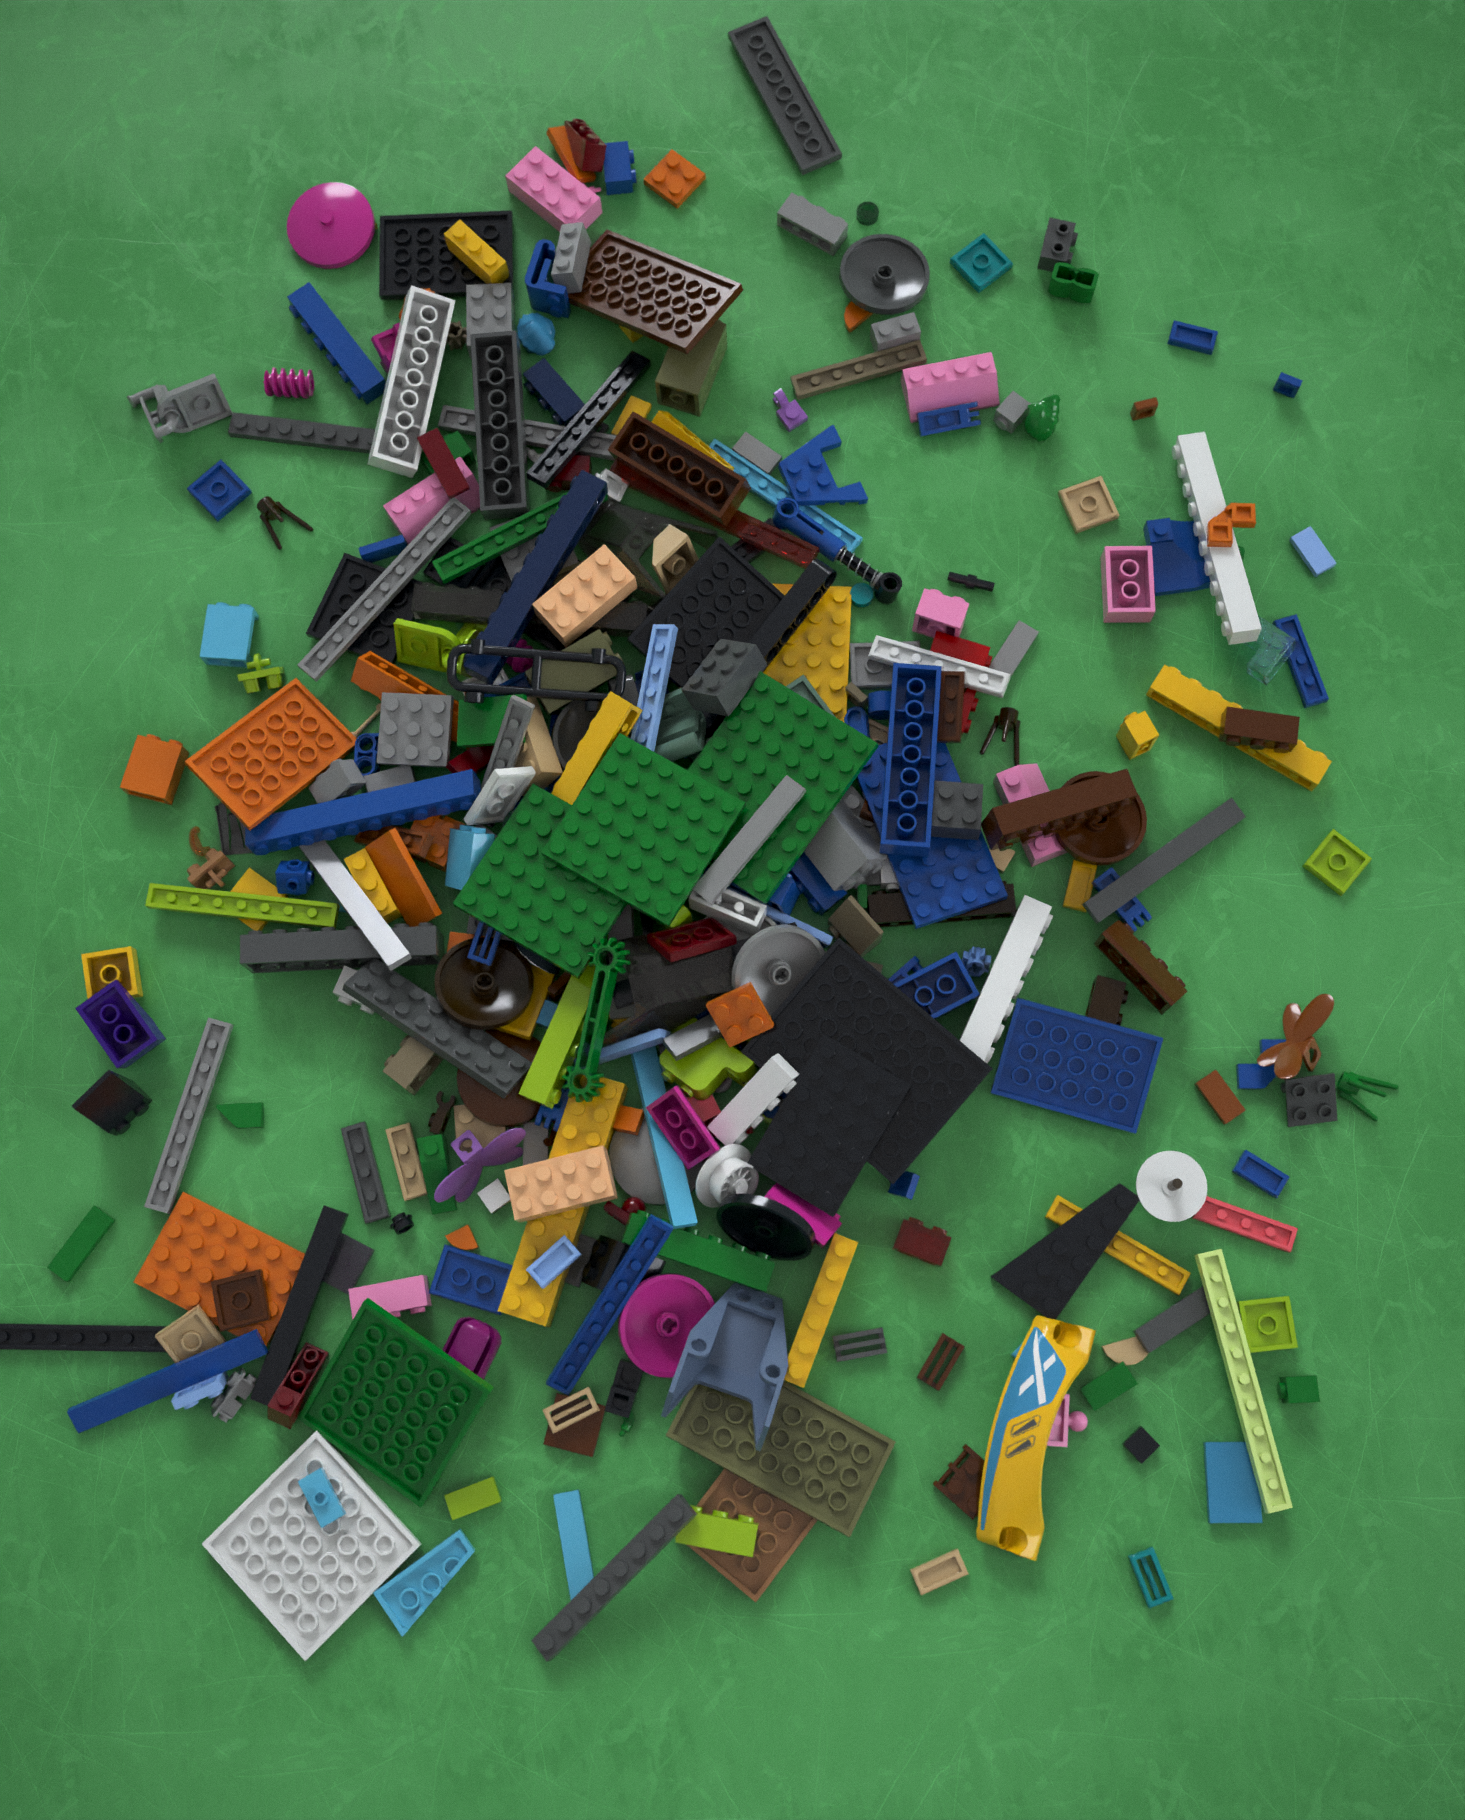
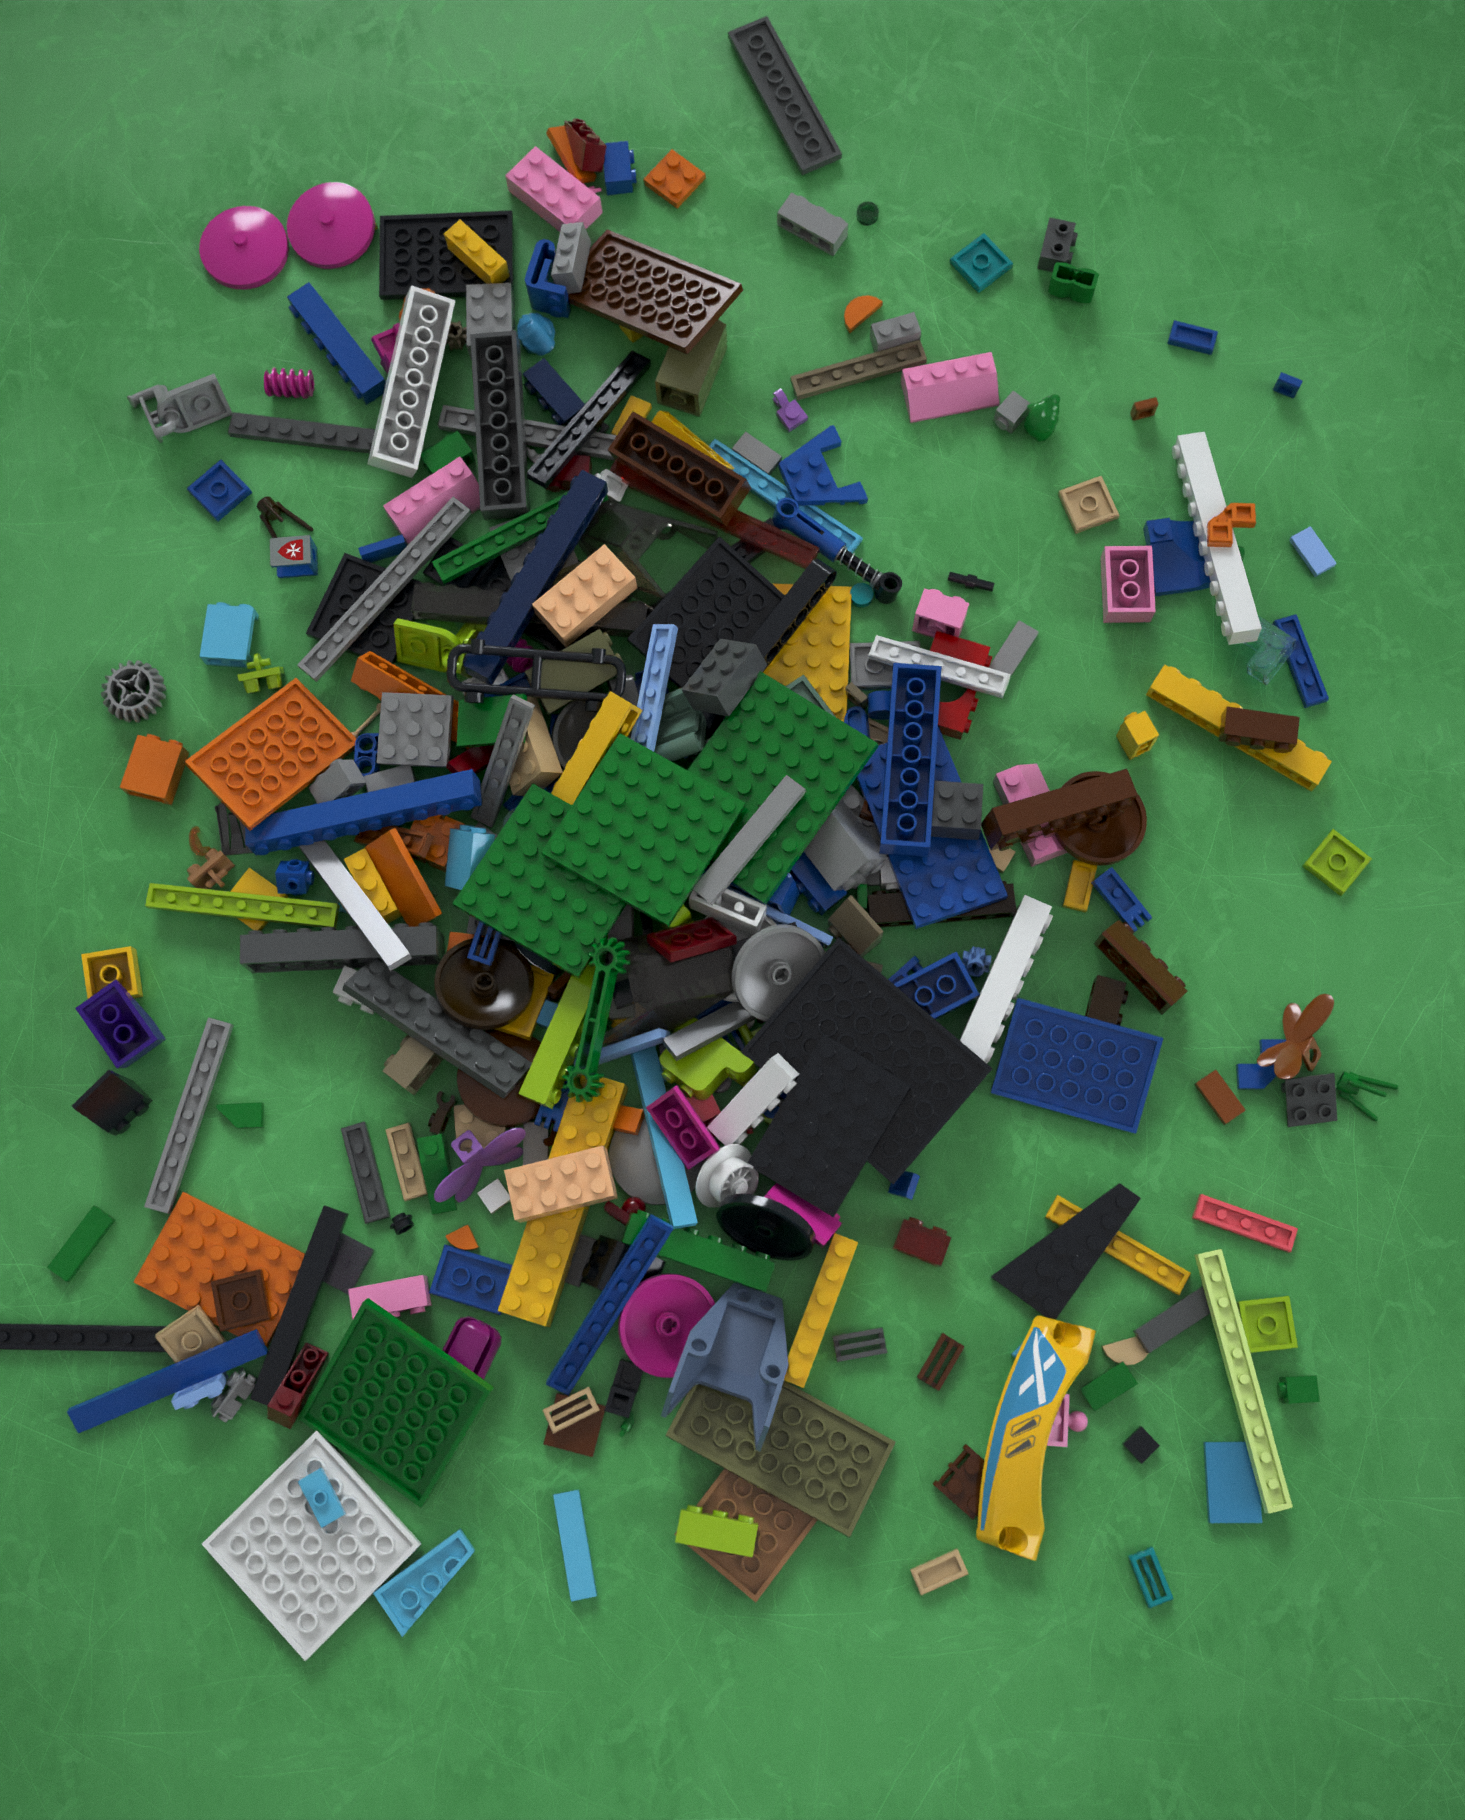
(139, 676): none -> light grey gear
(244, 247): none -> dark pink dish
(294, 556): none -> piece
(443, 463): dark red tile -> none
(473, 1498): lime tile -> none
(499, 795): white tile -> none
(553, 1262): light blue tile -> none
(614, 1577): dark grey plate -> none
(672, 556): tan slope -> none
(740, 1014): orange plate -> none
(884, 274): dark grey dish -> none
(947, 419): blue hinge -> none
(951, 707): reddish brown tile -> none
(1007, 722): dark brown plant -> none
(1163, 860): dark grey tile -> none
(1171, 1186): white piece -> none
(1260, 1174): blue tile -> none

